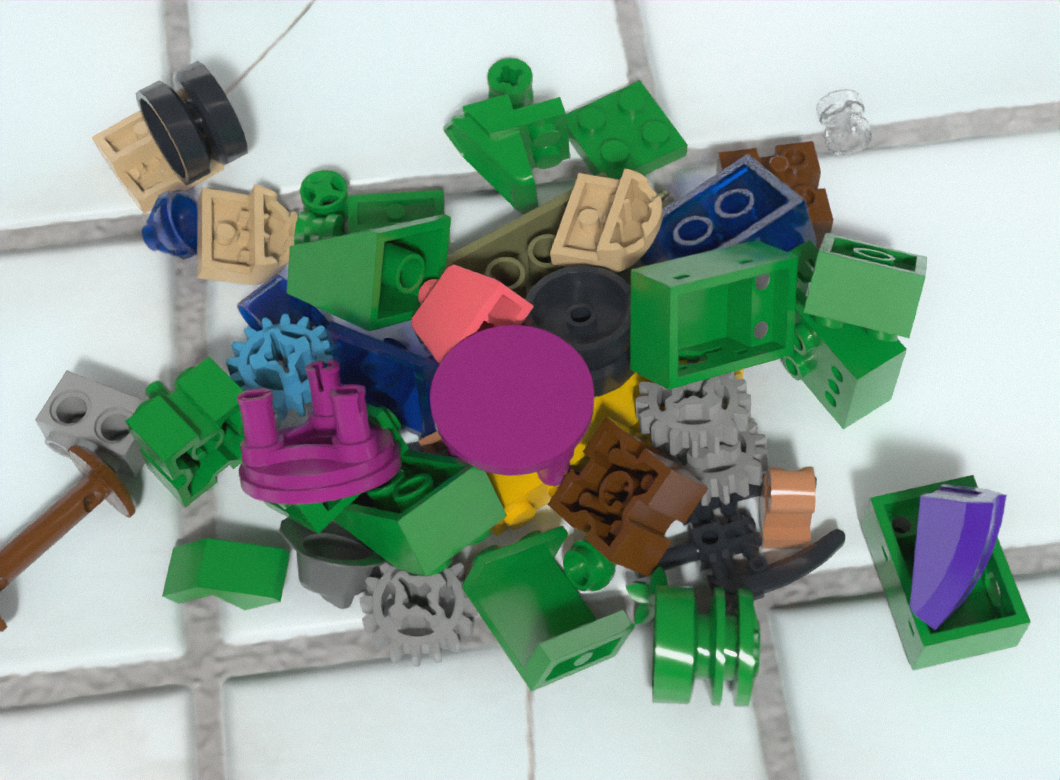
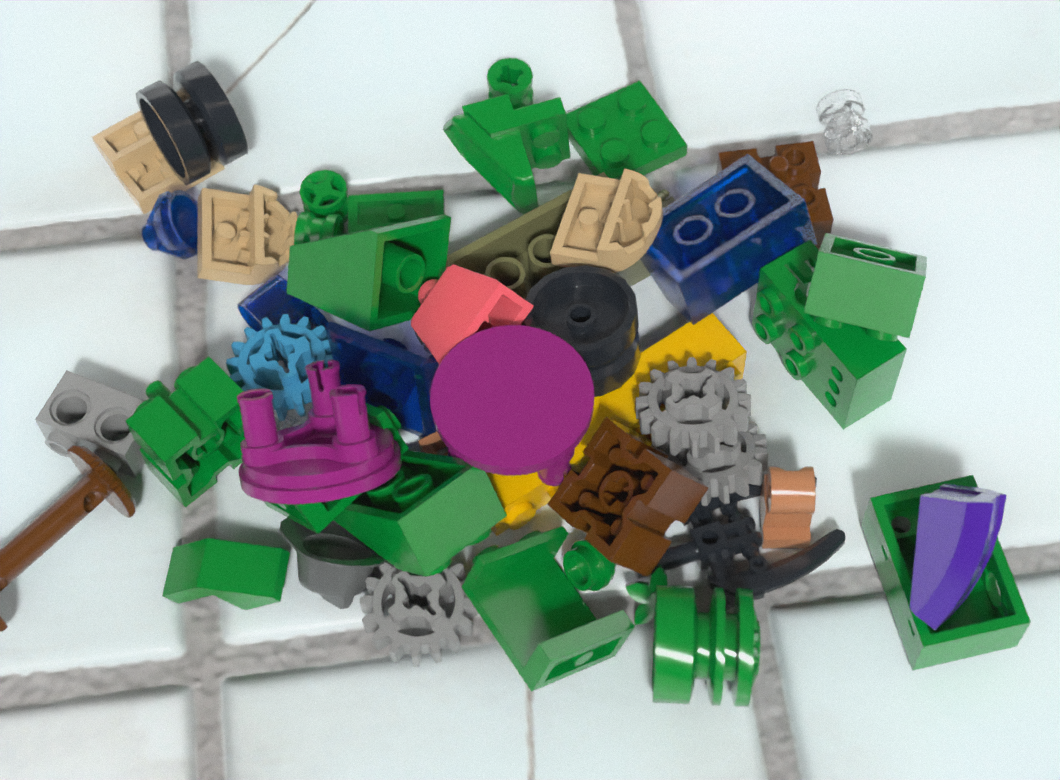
(713, 307): green piece -> none

